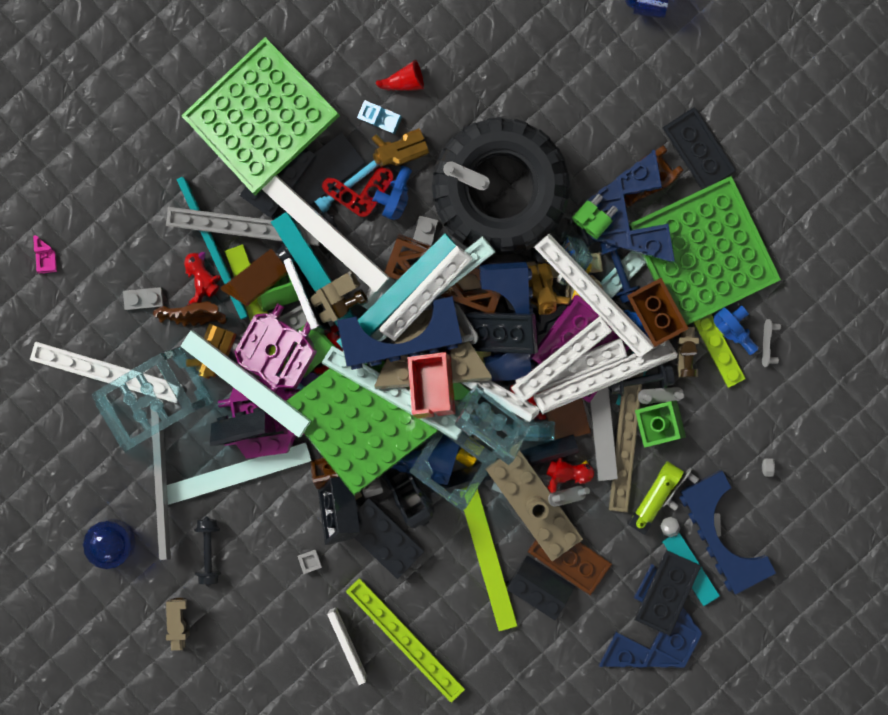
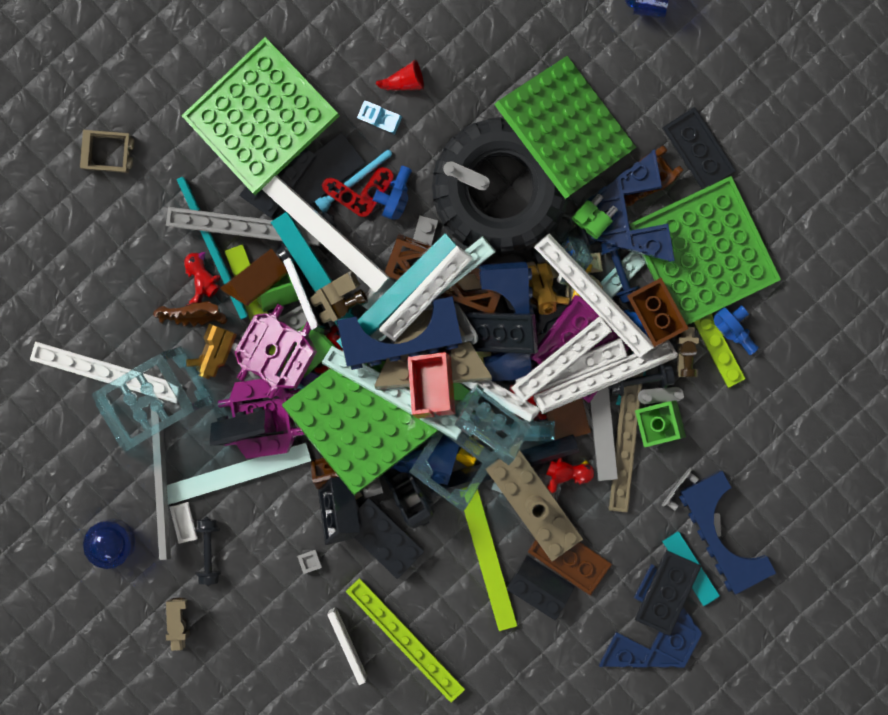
(44, 257): dark pink slope -> none
(87, 145): none -> dark tan window
(143, 298): light grey plate -> none
(183, 522): none -> white tile
(246, 383): light aqua tile -> none
(389, 152): pearl gold piece -> none
(565, 126): none -> bright green plate
(568, 496): light grey piece -> none
(655, 498): lime piece -> none
(670, 527): light grey tile -> none
(768, 327): light grey piece -> none
(768, 467): light grey tile -> none

